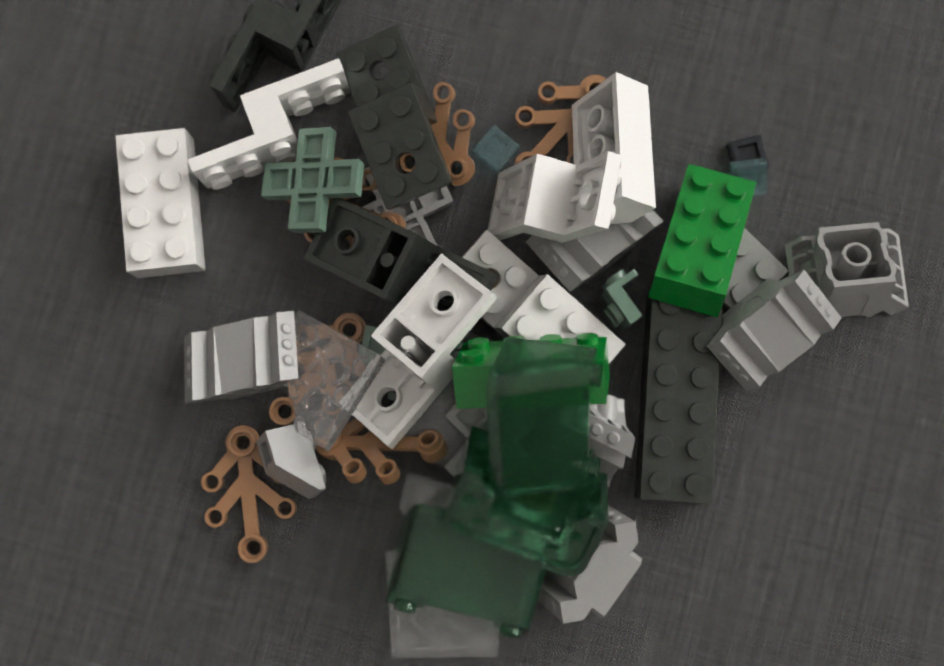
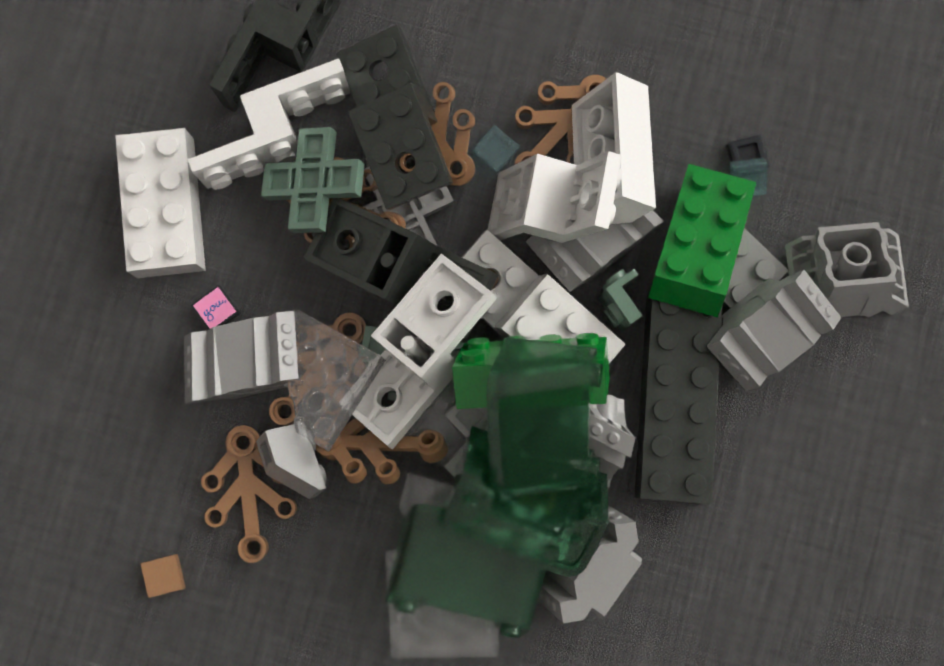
(162, 575): none -> medium nougat tile
(215, 308): none -> bright pink tile

